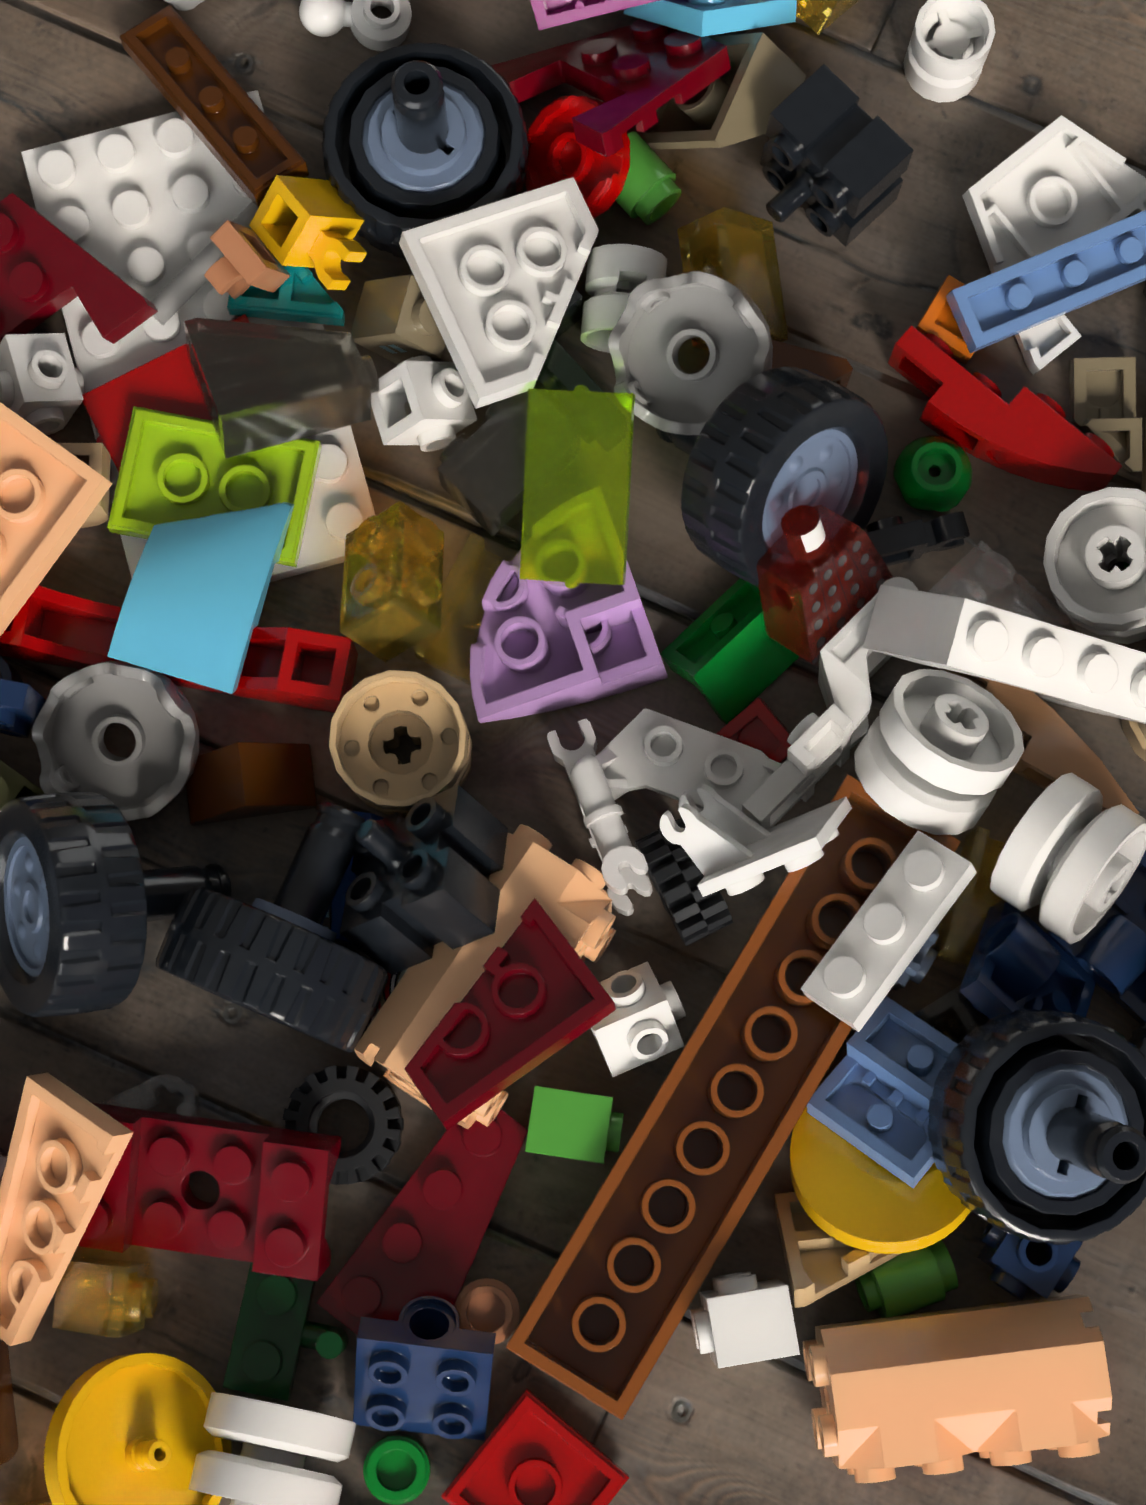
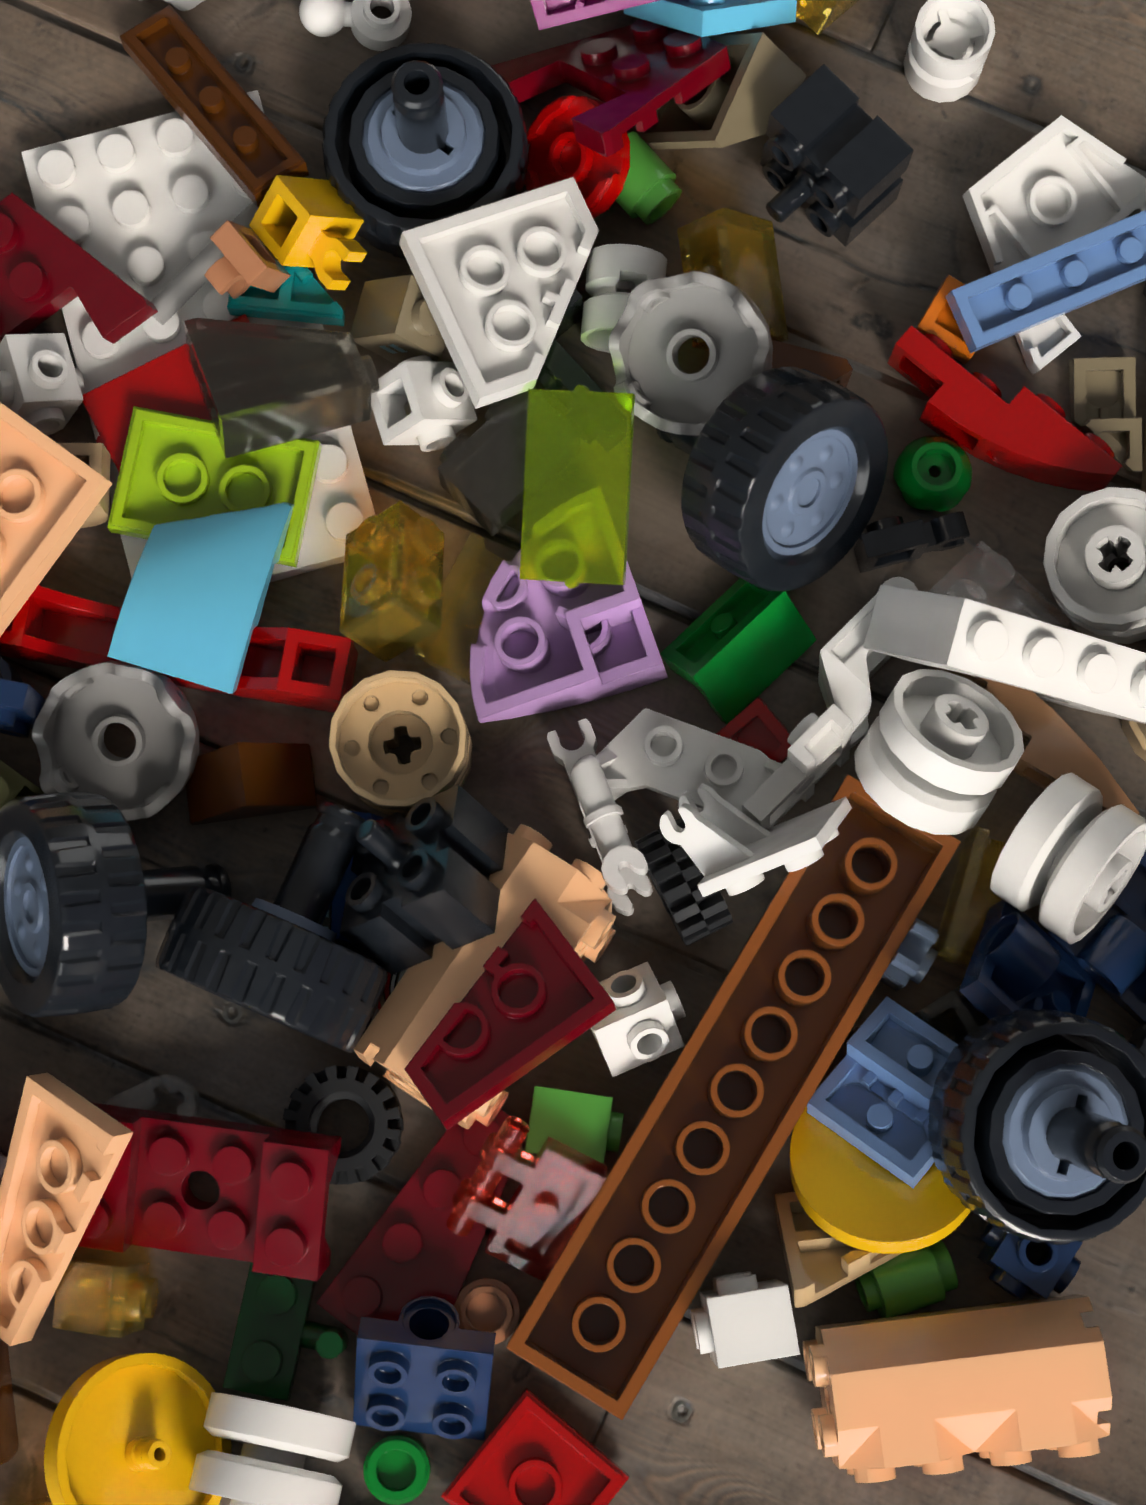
(545, 1207): none -> clear red plate
(816, 578): clear red torso -> none
(888, 930): white plate -> none

